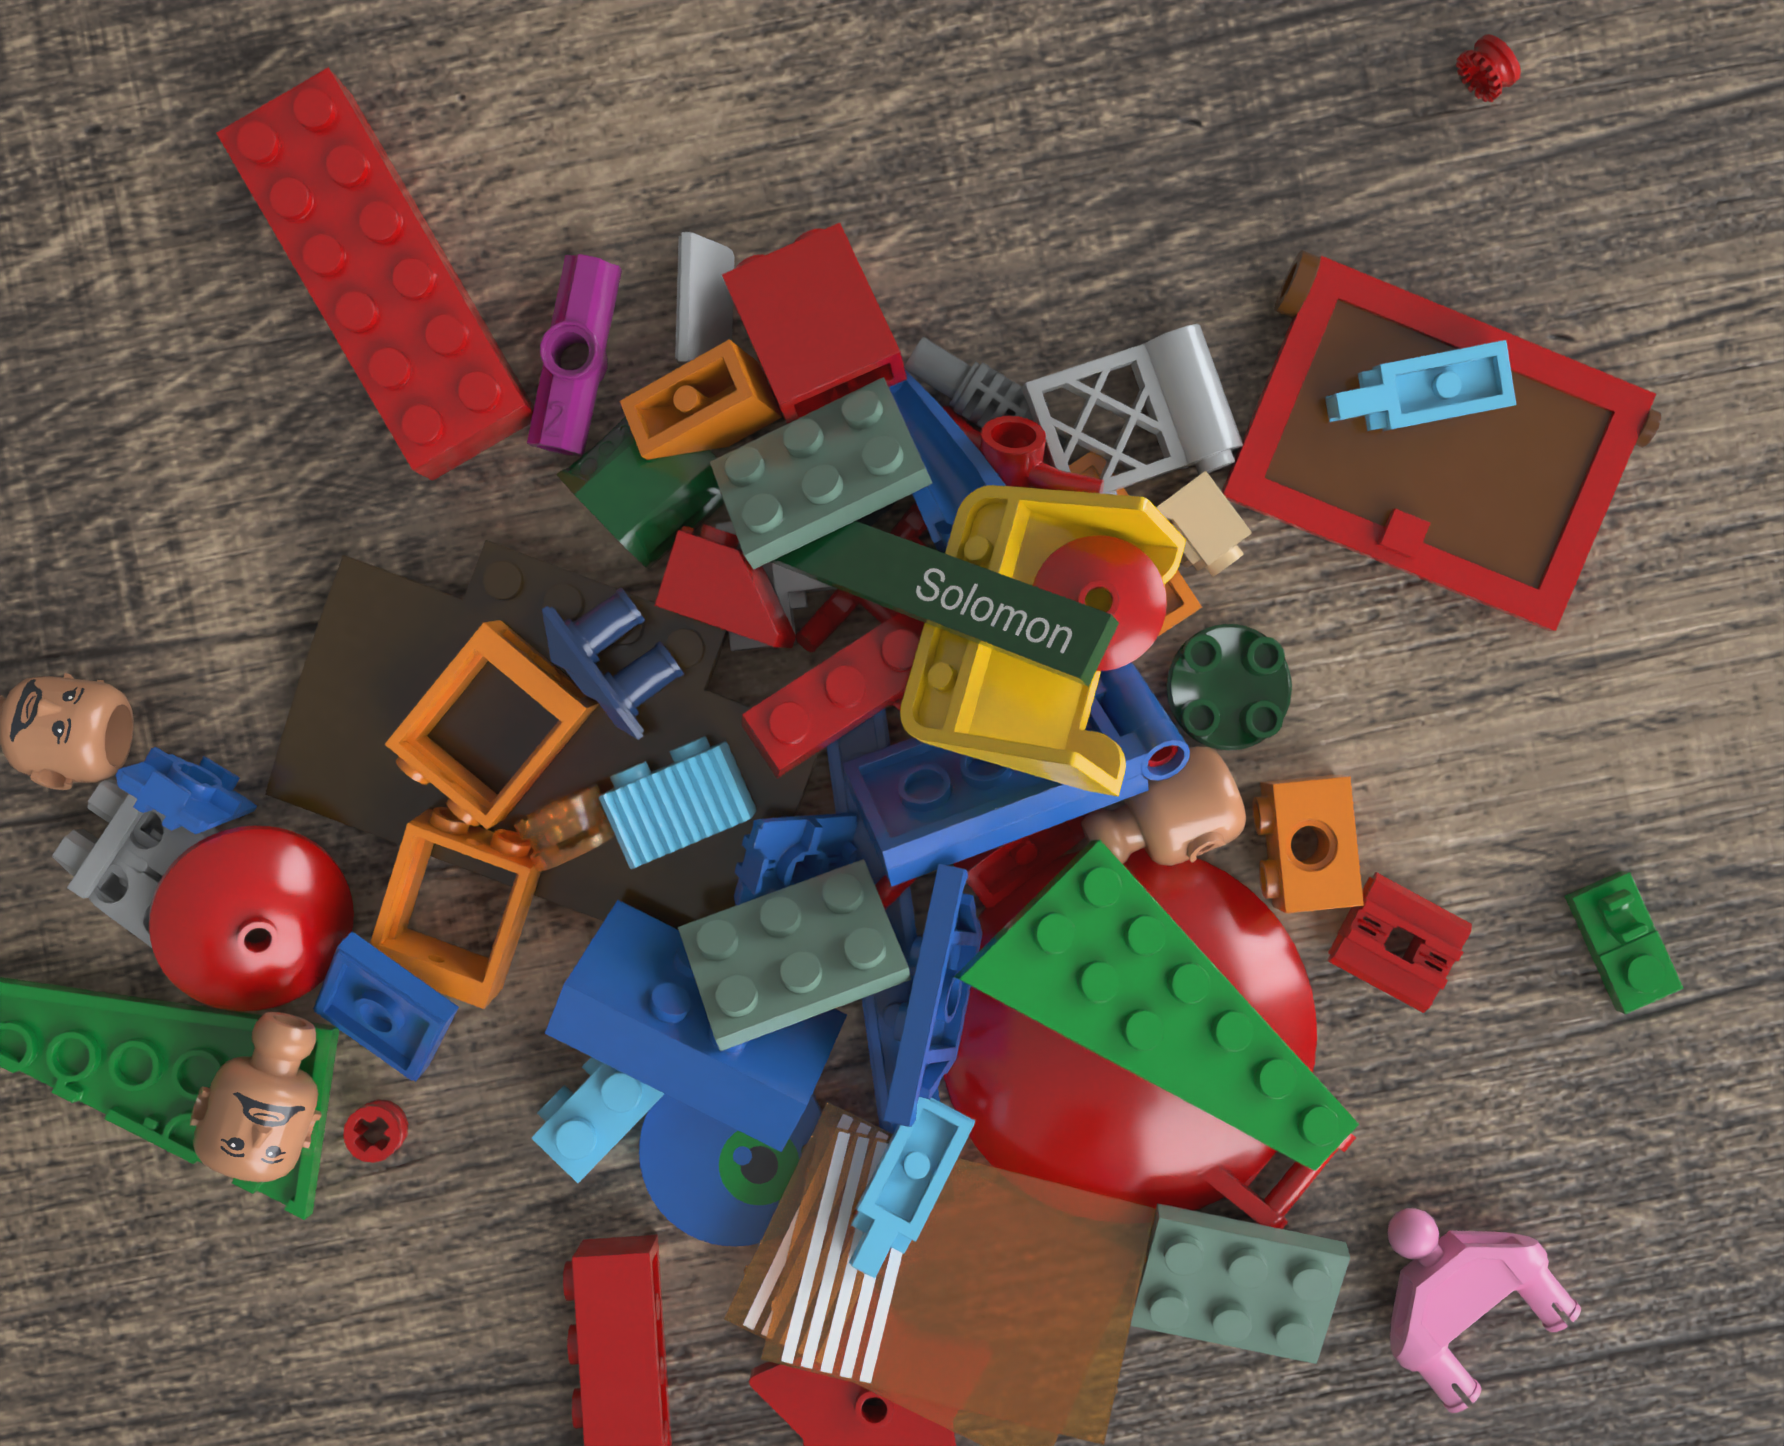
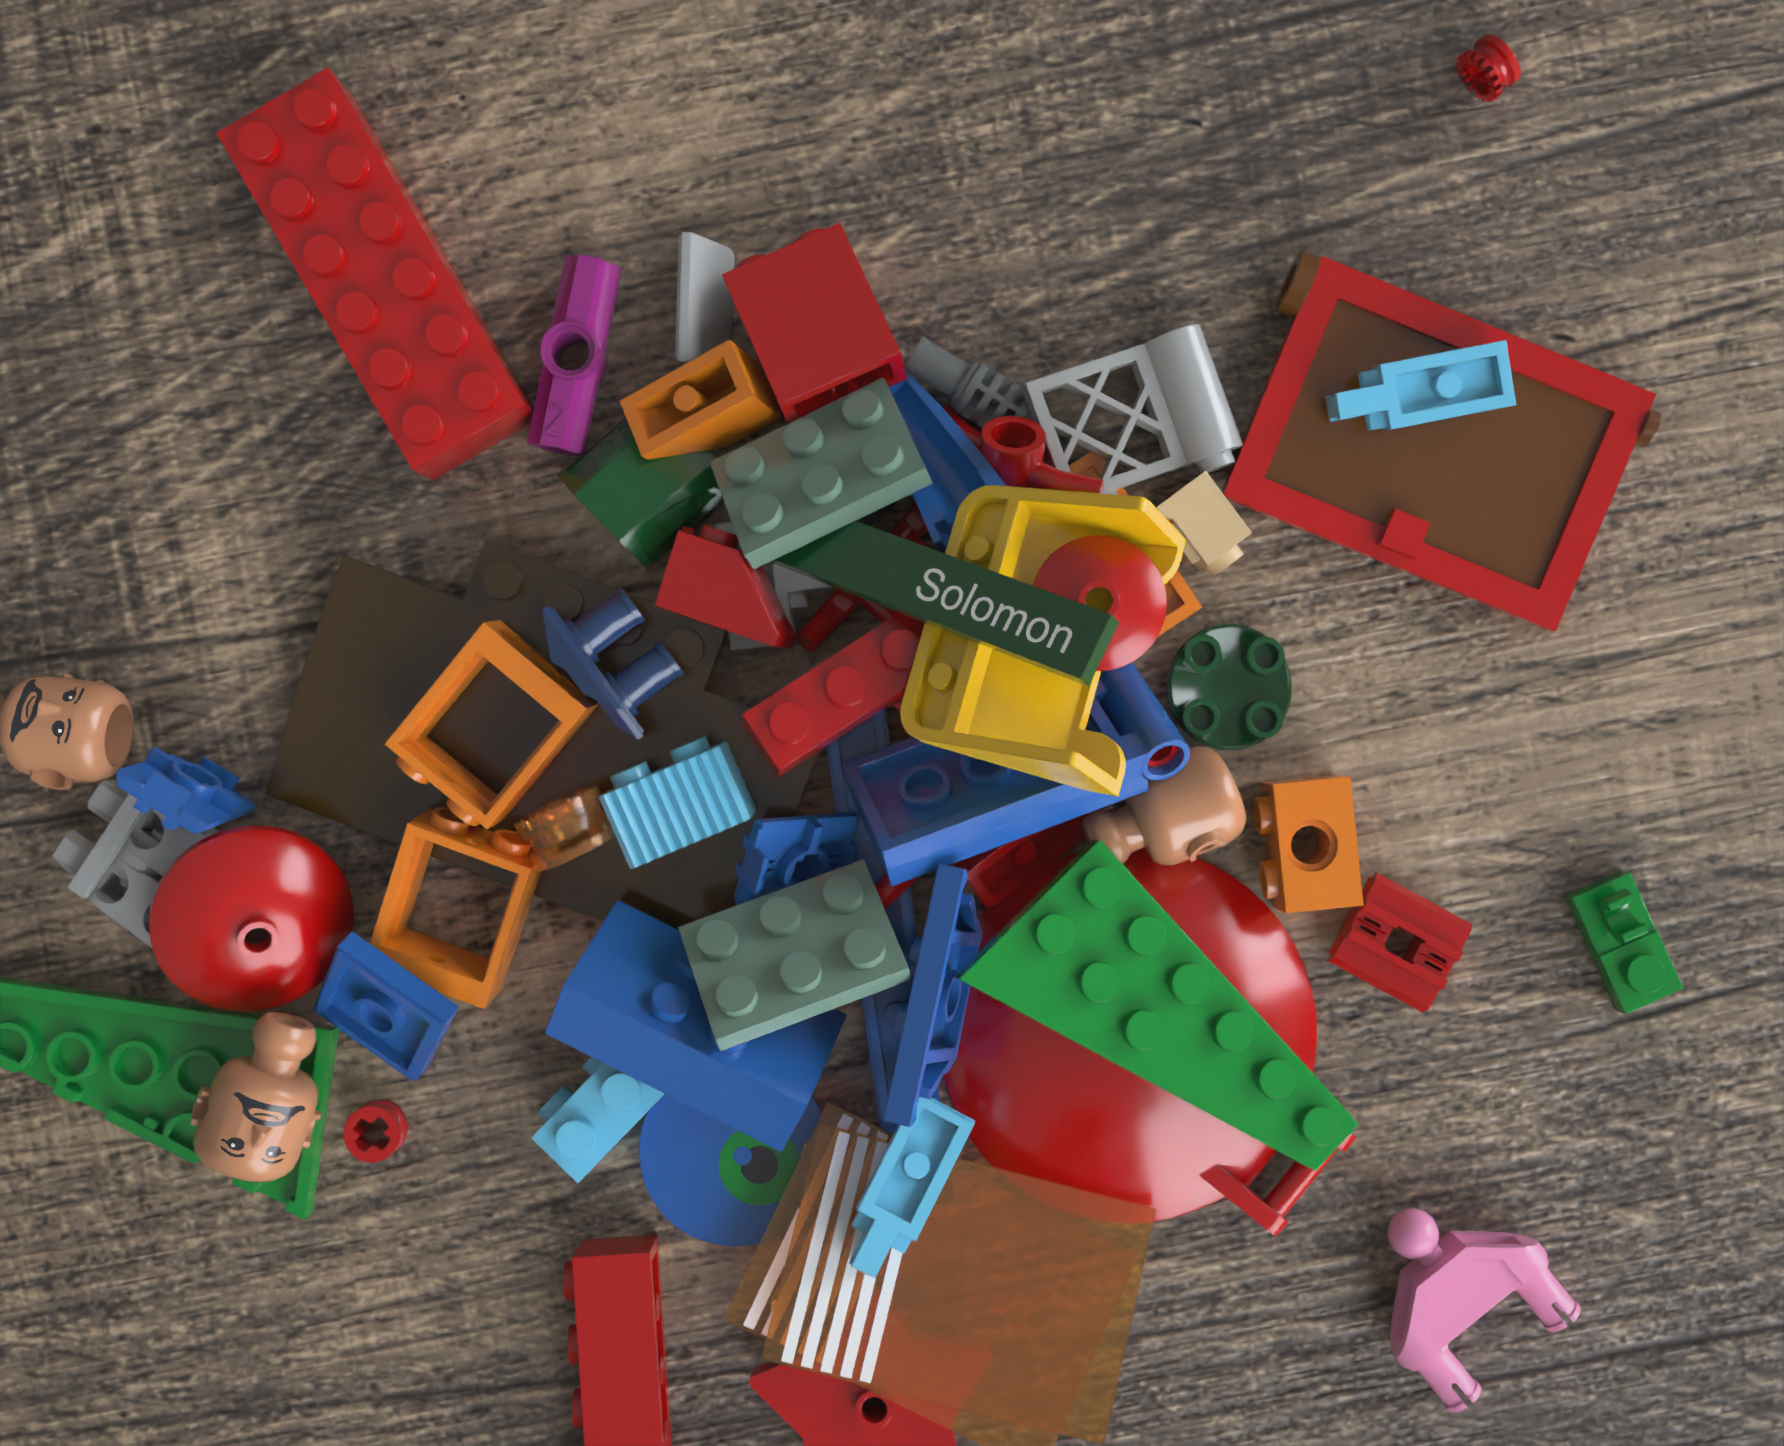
(1239, 1283): sand green plate -> none

